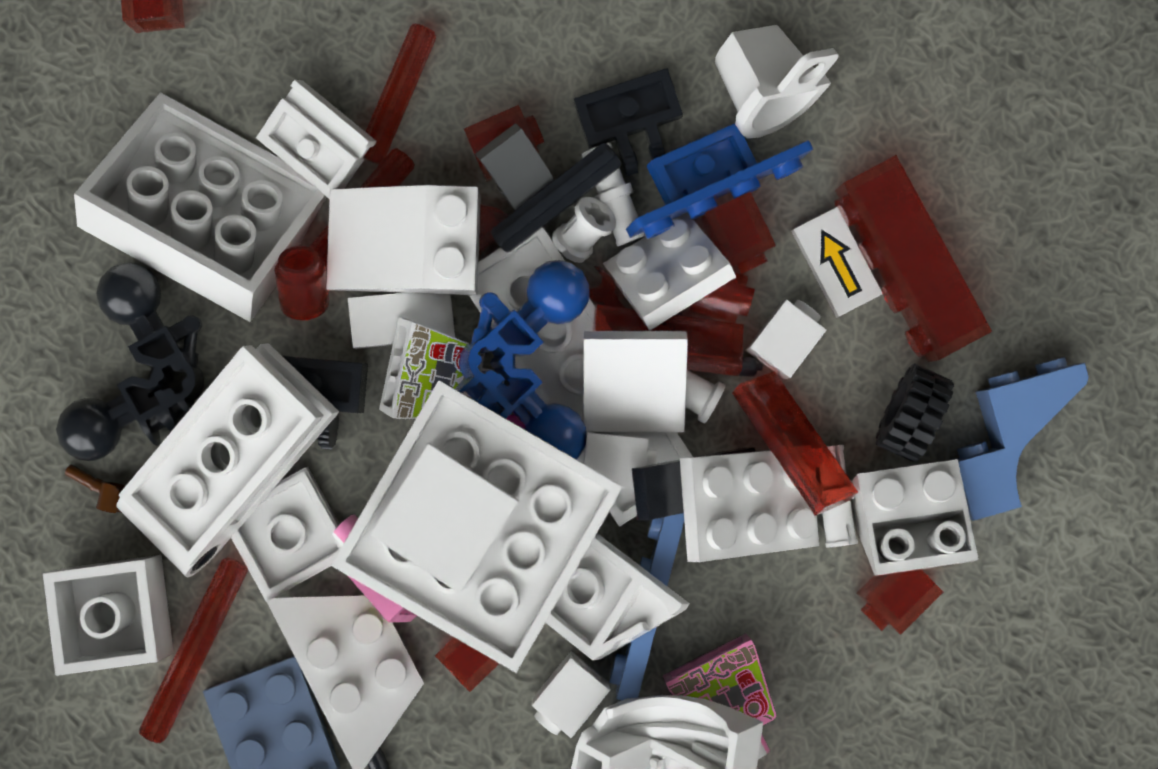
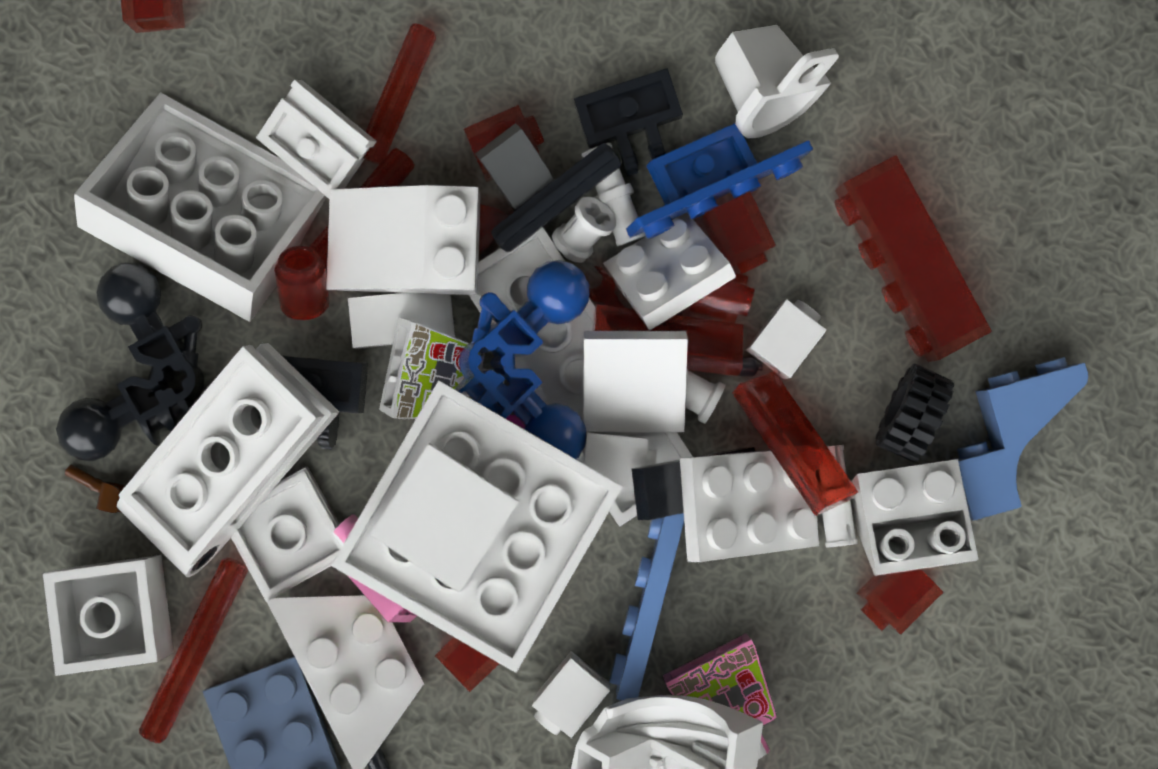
(611, 602): white wing -> none
(836, 262): white tile -> none

